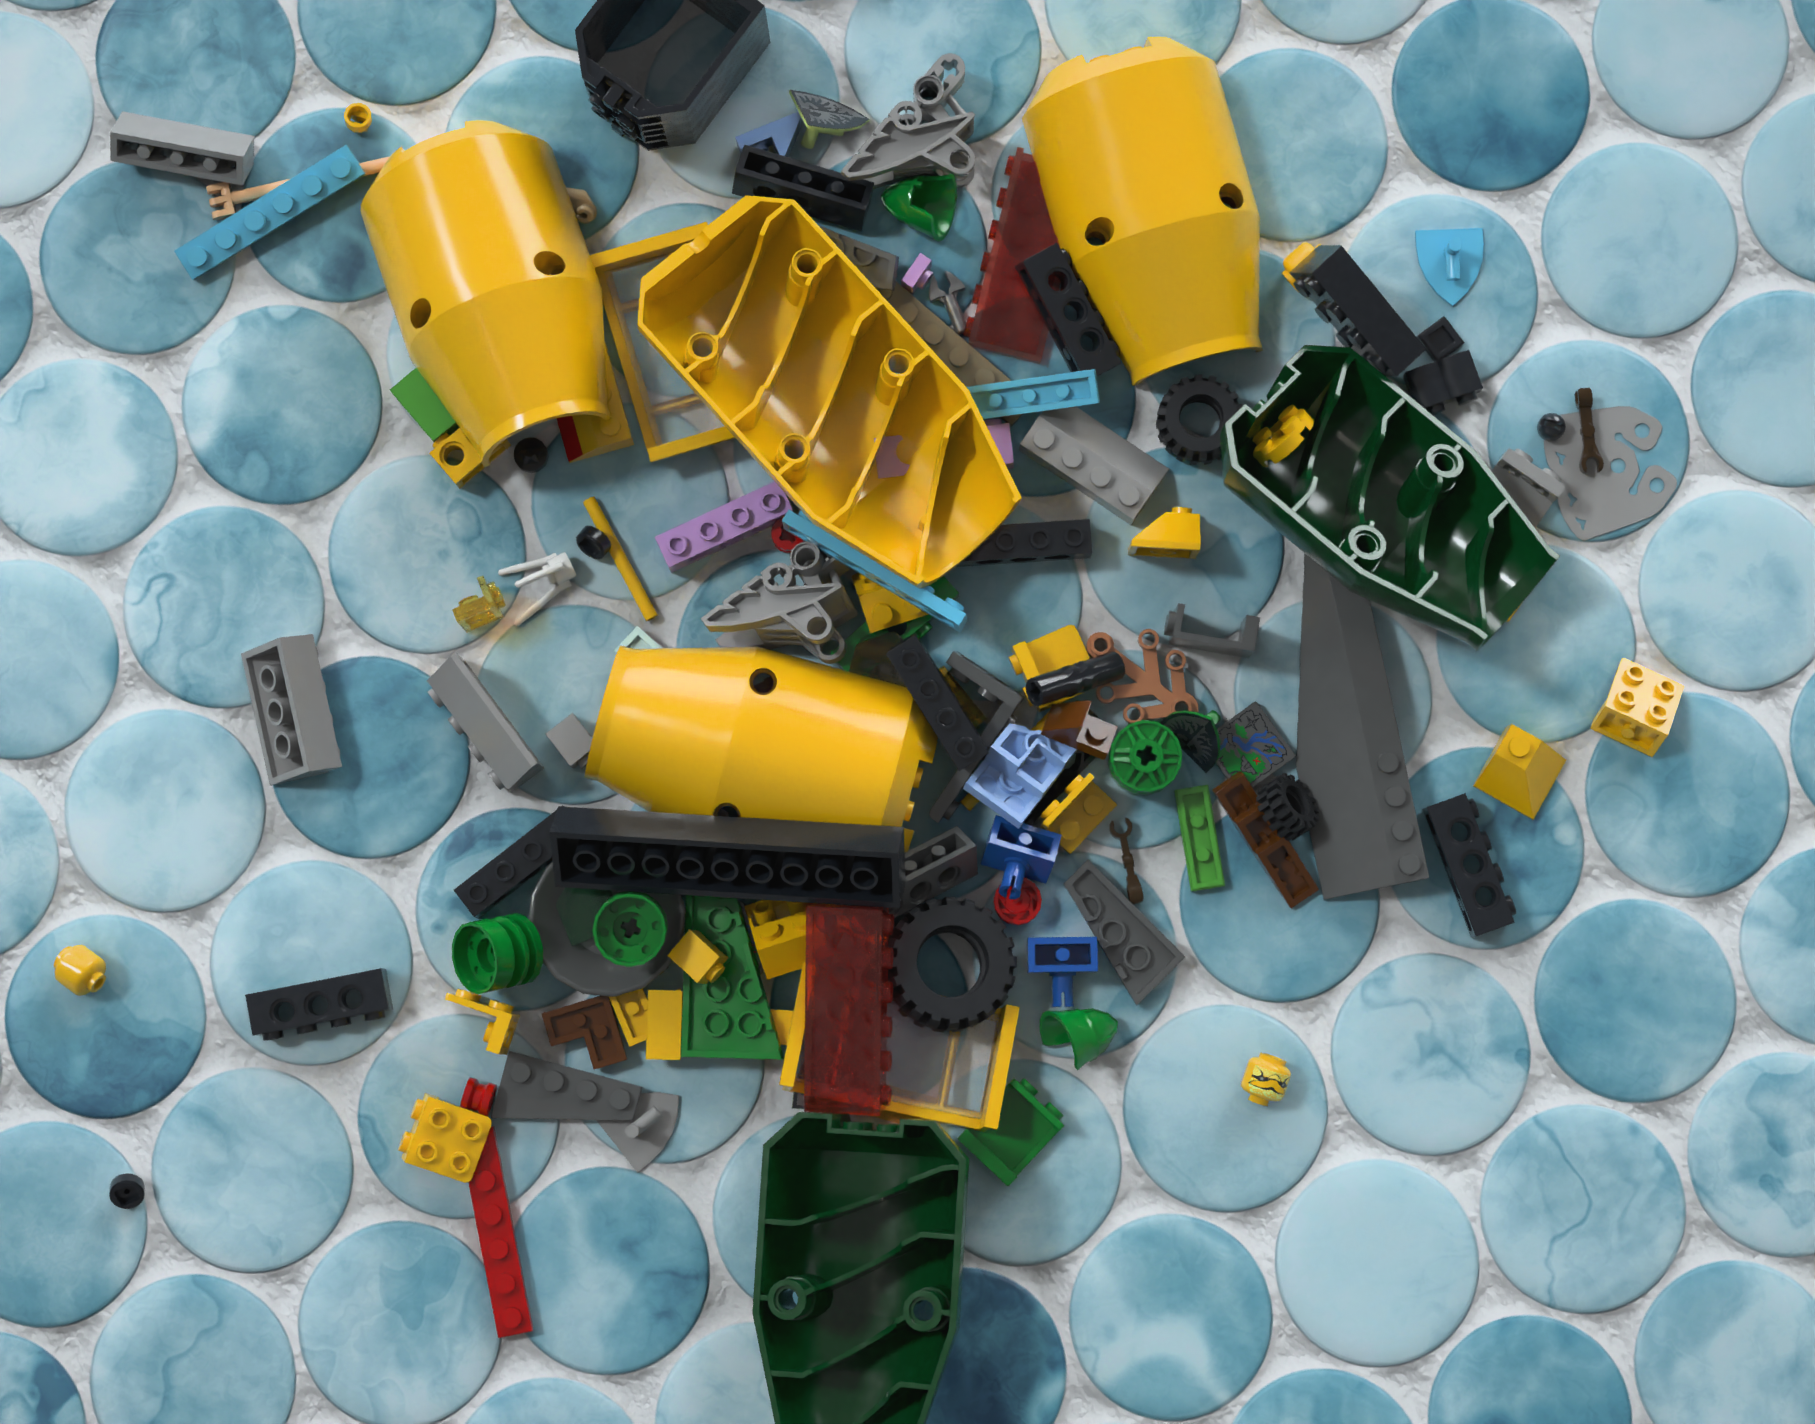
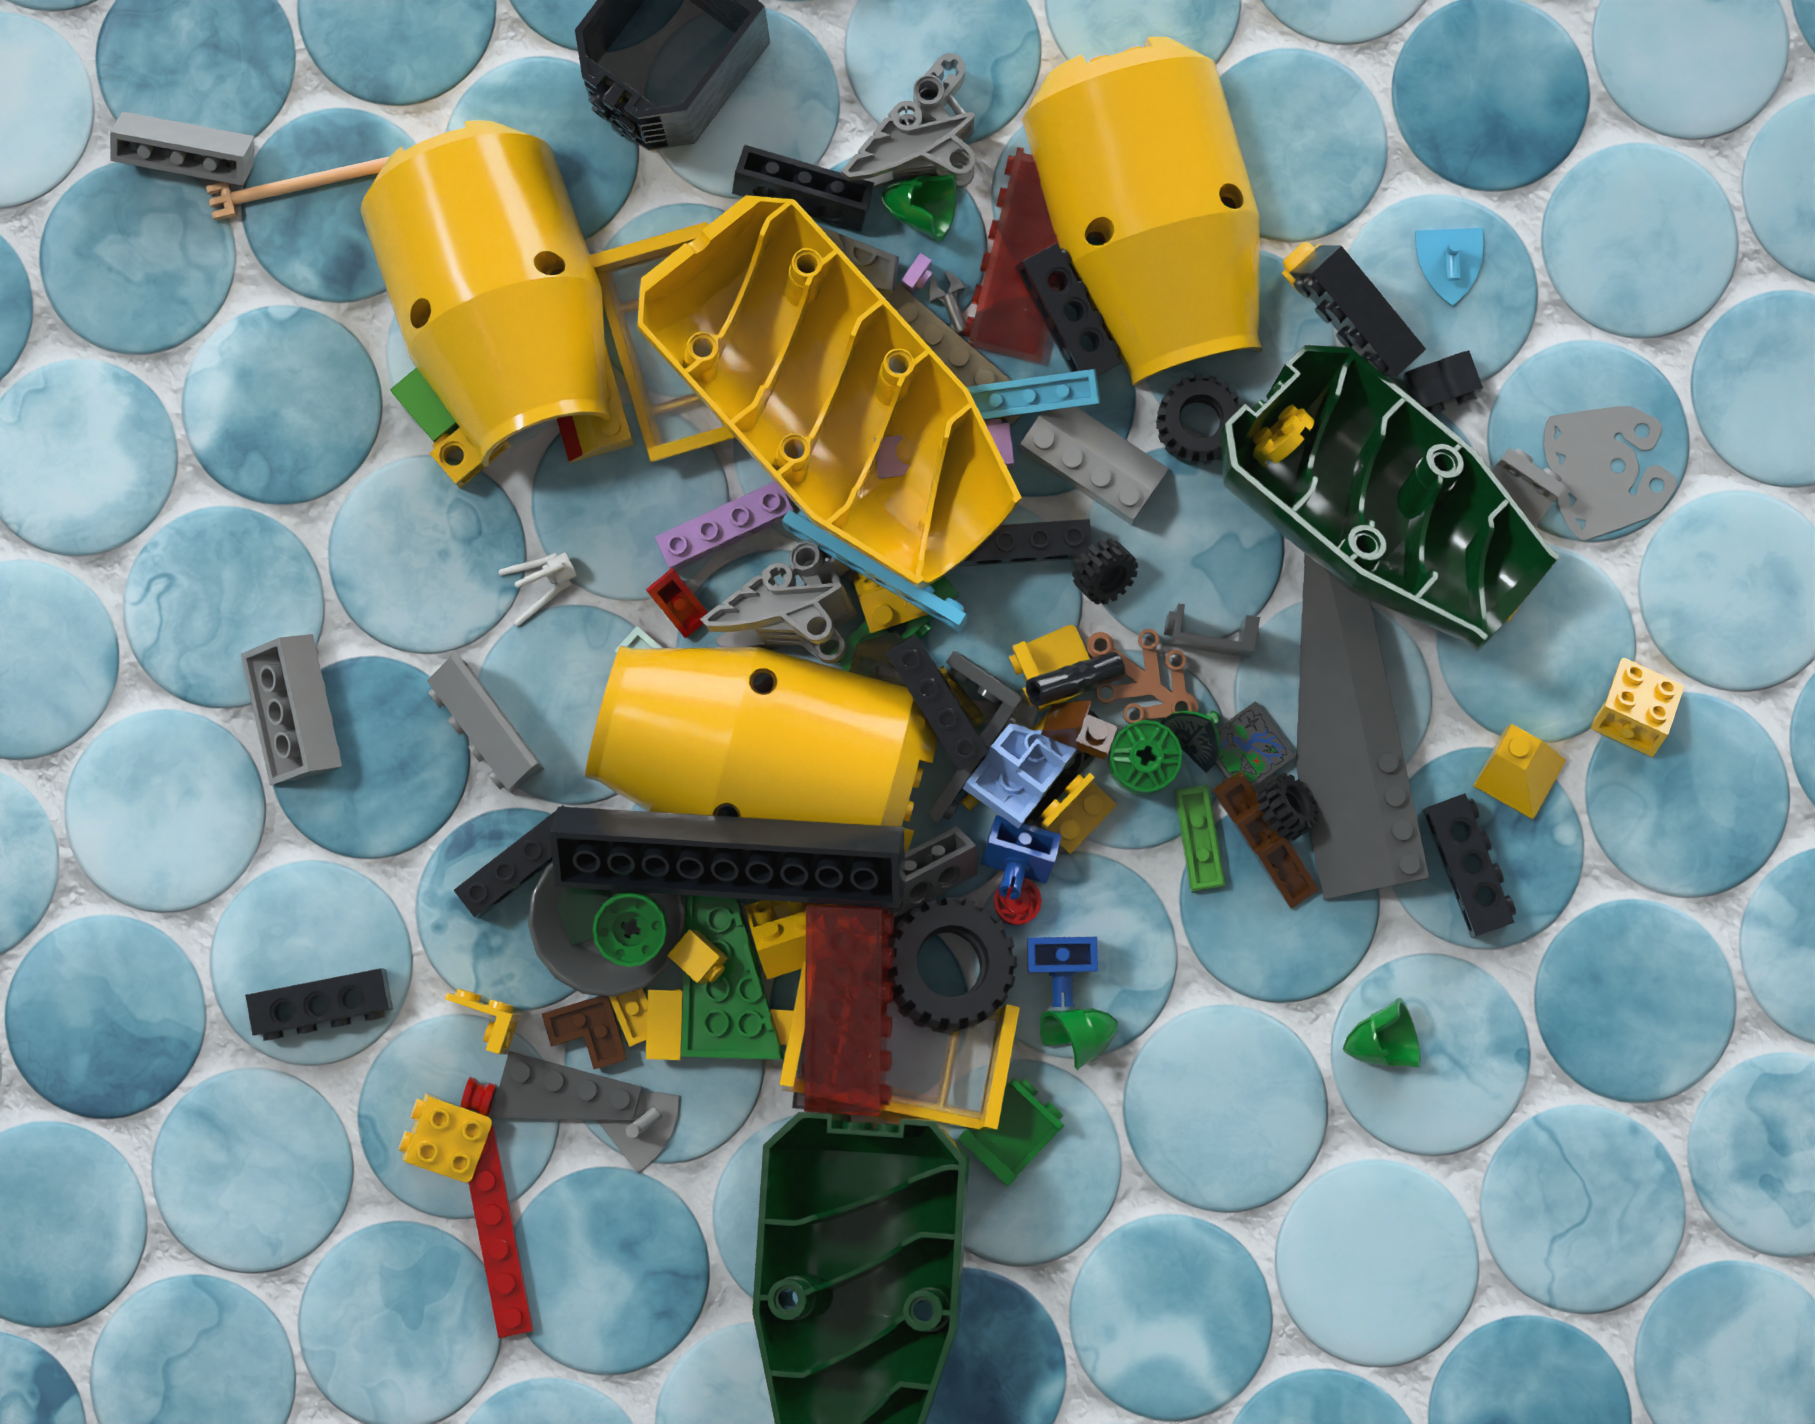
(80, 970): yellow head -> none
(127, 1191): black tile -> none
(269, 212): medium azure plate -> none
(360, 113): yellow hinge -> none
(476, 611): clear yellow bracket -> none
(497, 953): green wheel -> none
(531, 455): black tile -> none
(571, 741): light grey brick -> none
(582, 205): tan arm -> none
(593, 542): black tile -> none
(621, 560): yellow bar -> none
(677, 602): none -> red slope
(779, 133): light blue slope -> none
(788, 540): red wheel -> none
(824, 116): shield -> none
(1105, 571): none -> black tyre
(1127, 937): dark grey wing -> none
(1133, 885): dark brown piece -> none
(1170, 536): yellow slope -> none
(1265, 1079): yellow head -> none
(1385, 1038): none -> green helmet
(1440, 339): black tile -> none
(1550, 433): black hinge -> none
(1584, 403): dark brown piece -> none

